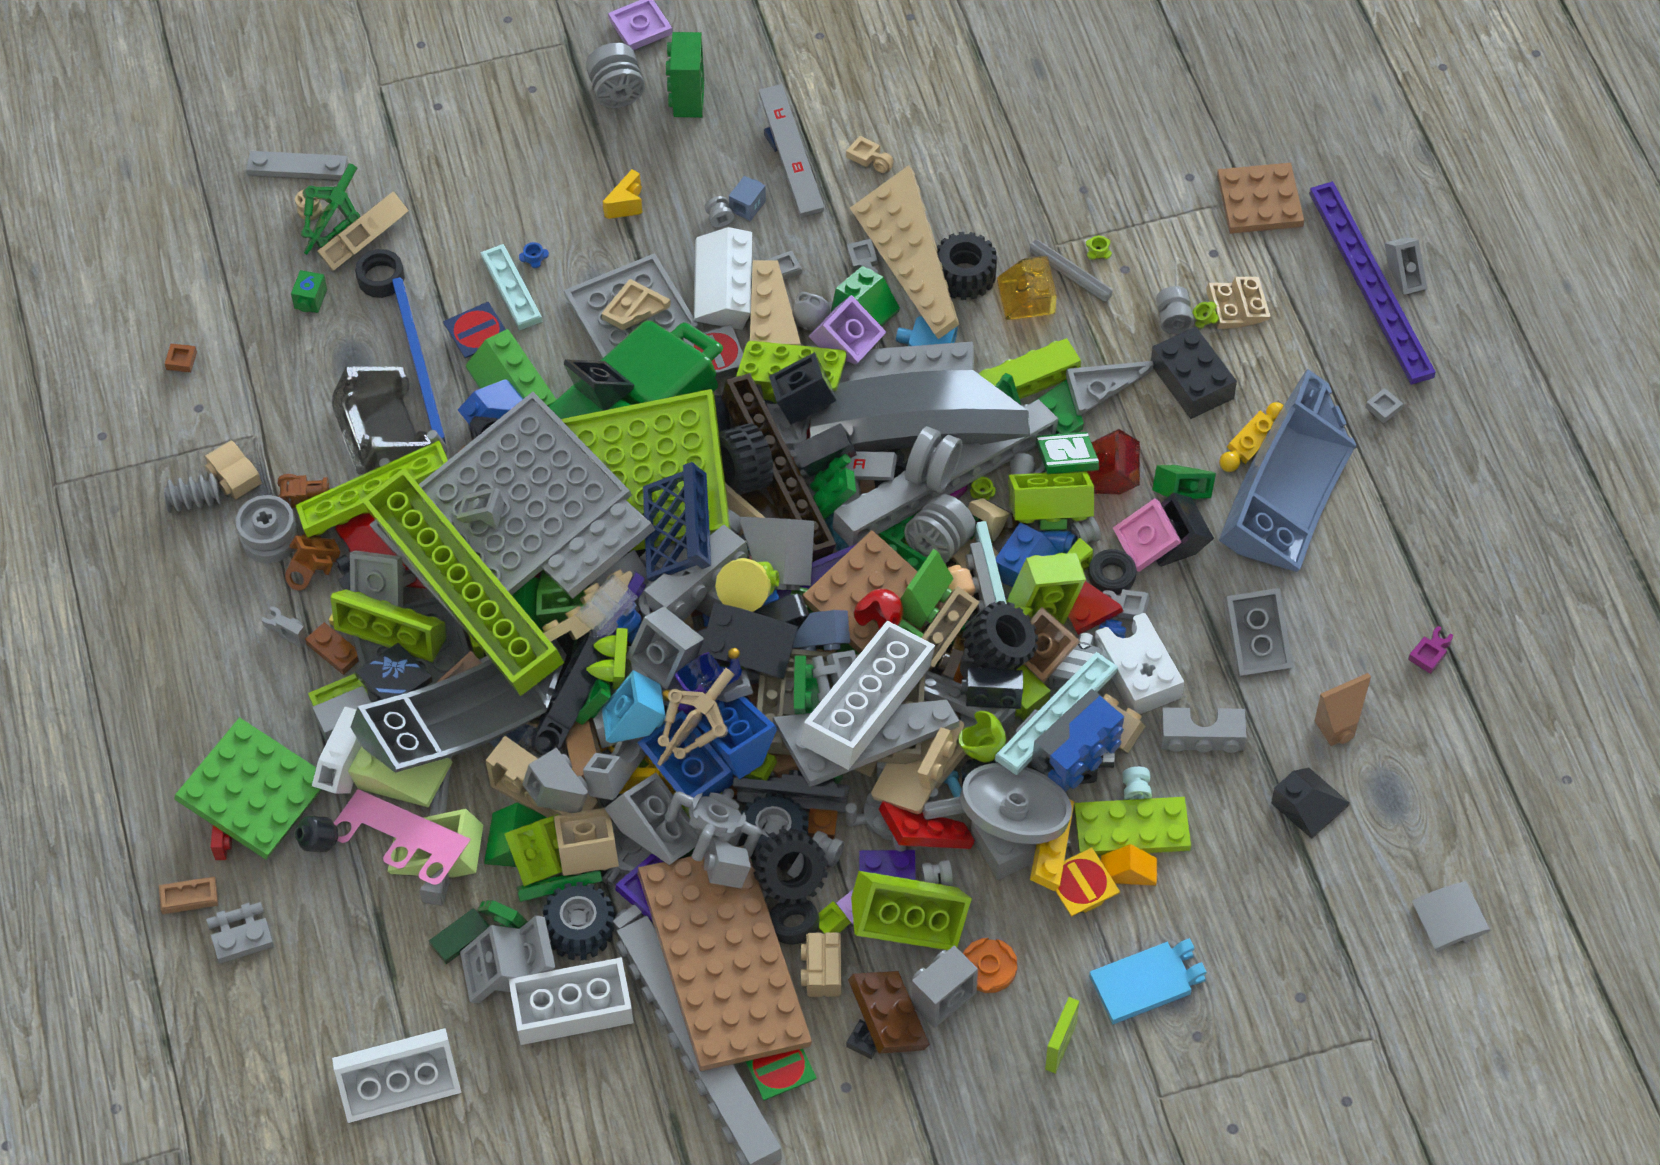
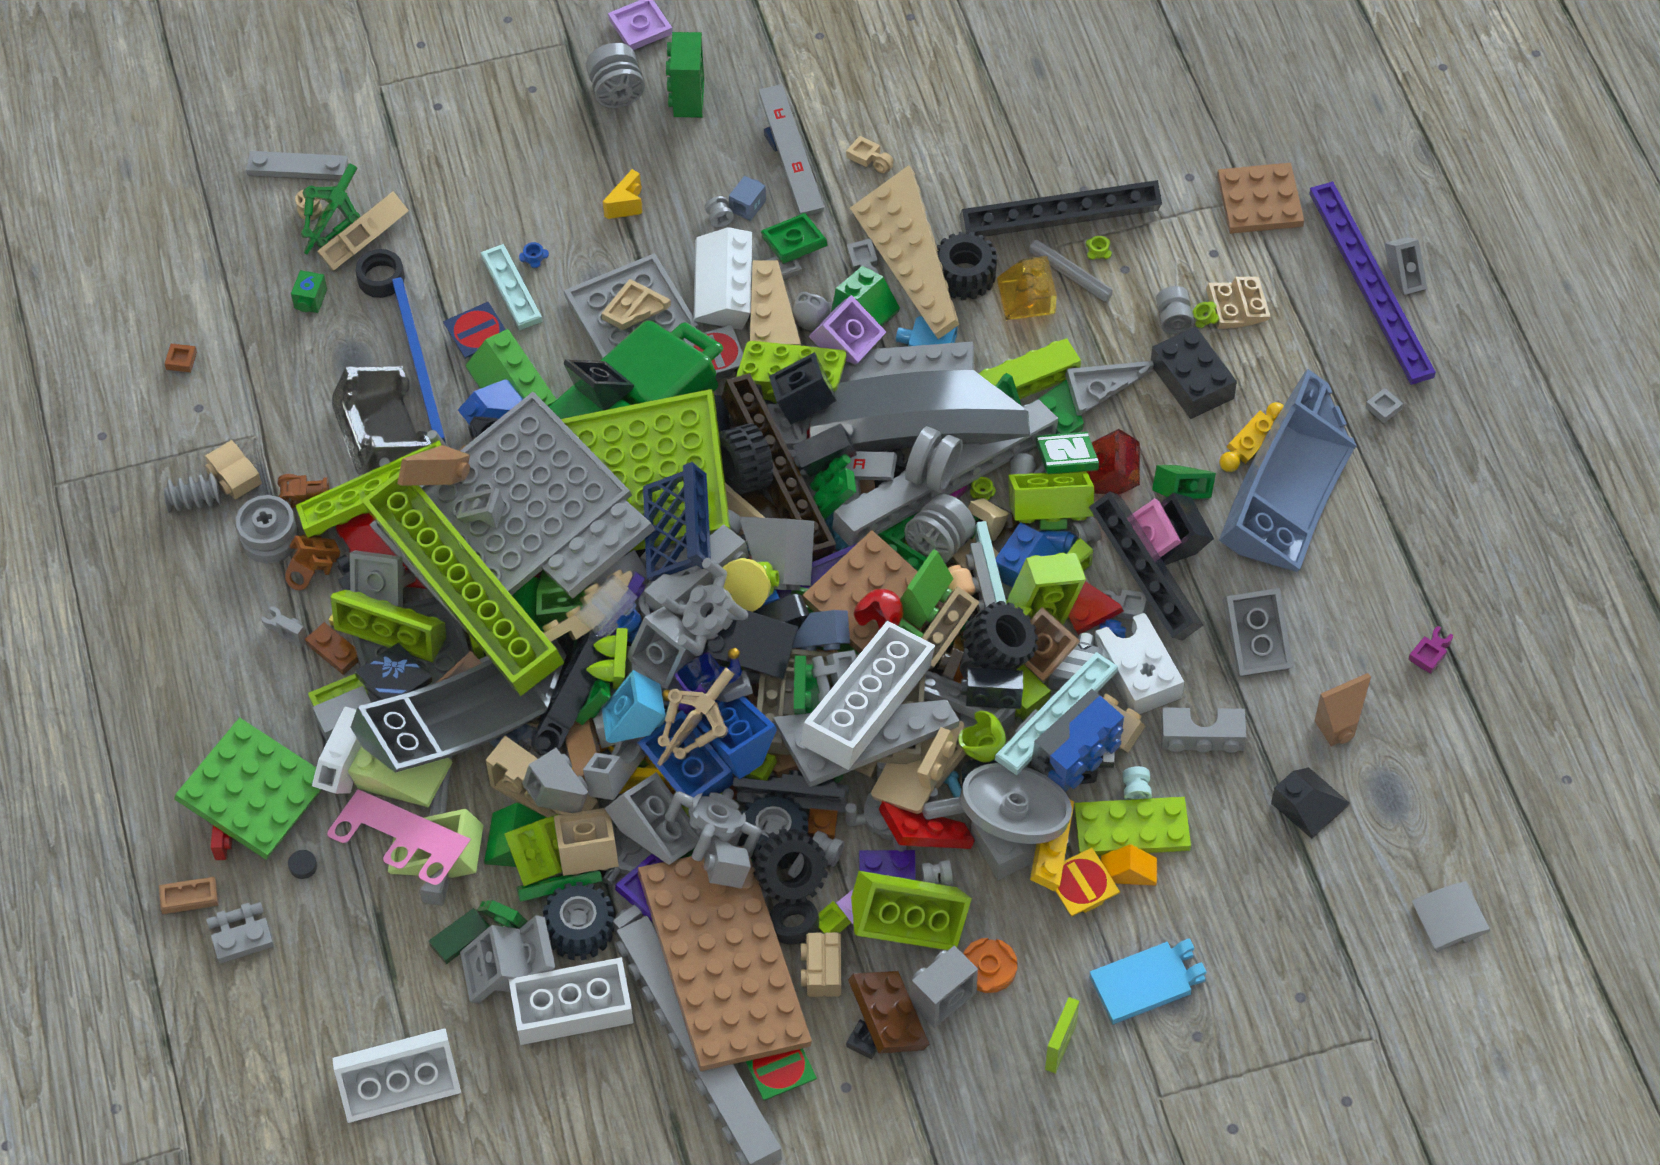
(302, 864): none -> black tile
(316, 834): black head -> none
(434, 467): none -> medium nougat slope
(699, 603): none -> light grey plate
(794, 238): none -> green tile
(1061, 209): none -> black brick
(1112, 557): black tyre -> none
(1146, 566): none -> black brick

